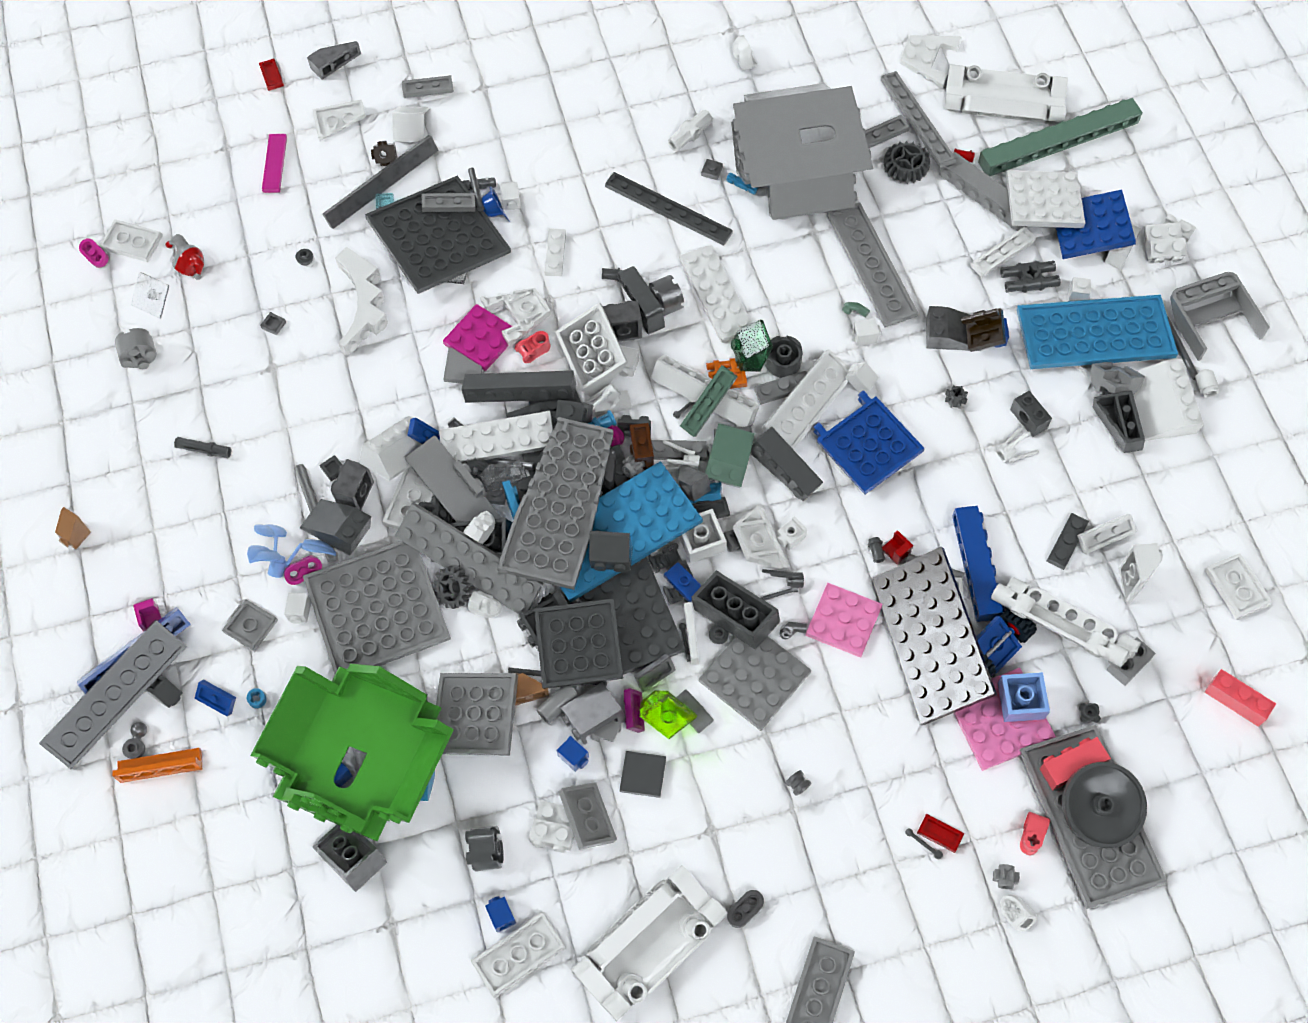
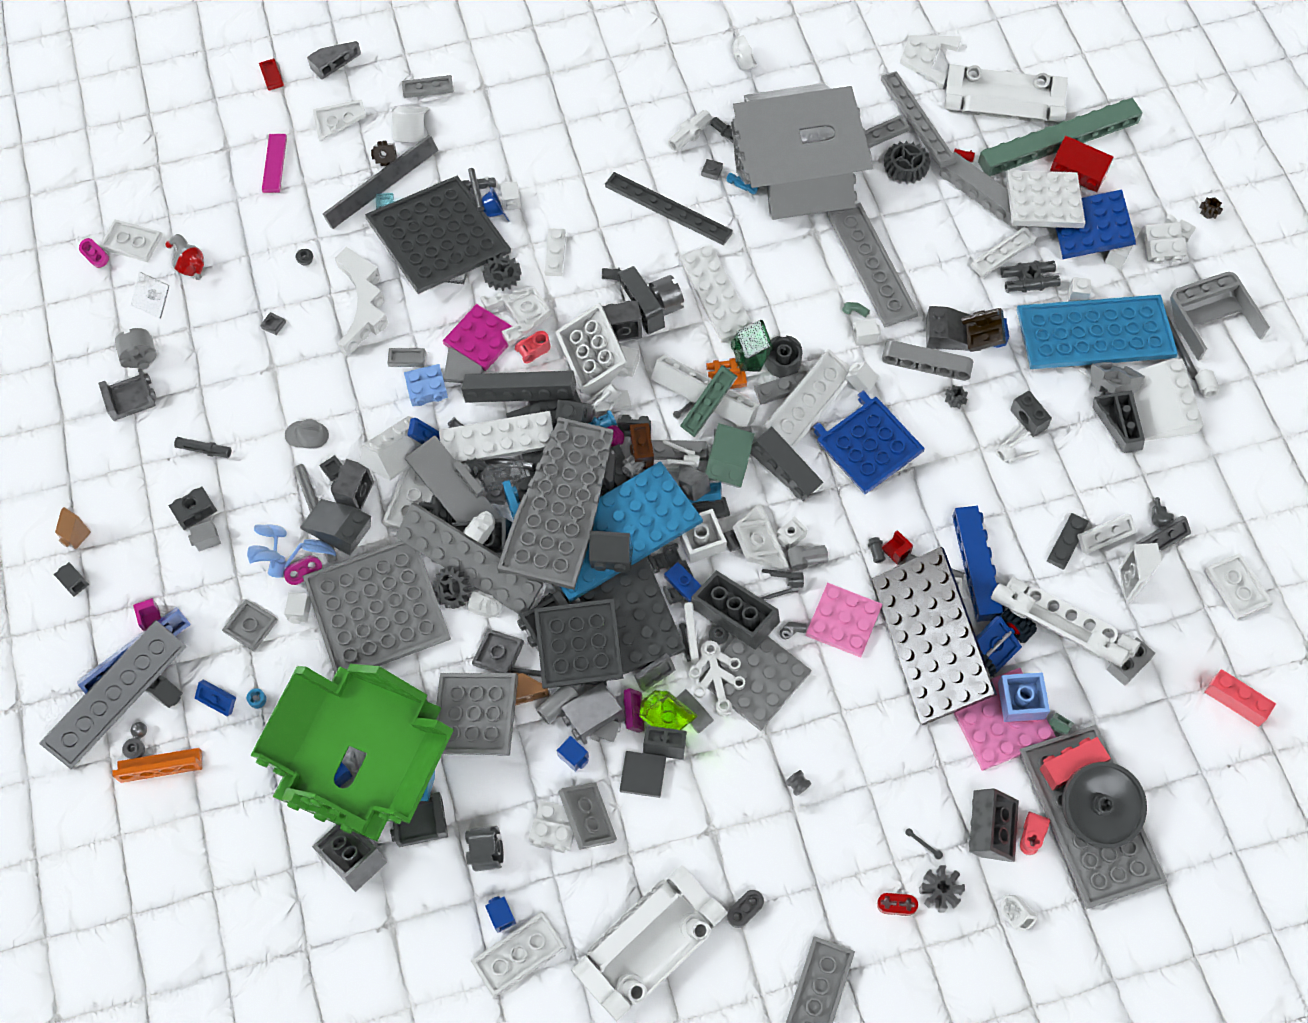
(71, 579): none -> dark grey brick
(128, 396): none -> flat silver panel
(202, 509): none -> dark grey brick
(204, 535): none -> light grey brick
(306, 434): none -> light grey piece
(406, 357): none -> light grey tile
(425, 385): none -> light blue plate
(426, 824): none -> dark grey panel
(448, 202): light grey plate -> none
(498, 652): none -> flat silver tile
(502, 272): none -> dark grey gear
(665, 742): none -> dark grey hinge
(715, 674): none -> white plant
(724, 129): none -> dark grey axle
(802, 557): none -> light grey piece
(898, 899): none -> red beam
(927, 360): none -> light grey beam
(940, 833): red tile -> none
(946, 884): none -> flat silver gear
(993, 825): none -> flat silver slope
(1006, 876): light grey gear -> none
(1061, 724): none -> sand green plate
(1084, 160): none -> red slope
(1090, 707): dark grey plate -> none
(1160, 515): none -> dark grey piece
(1168, 533): none -> flat silver tile
(1211, 208): none -> dark brown gear

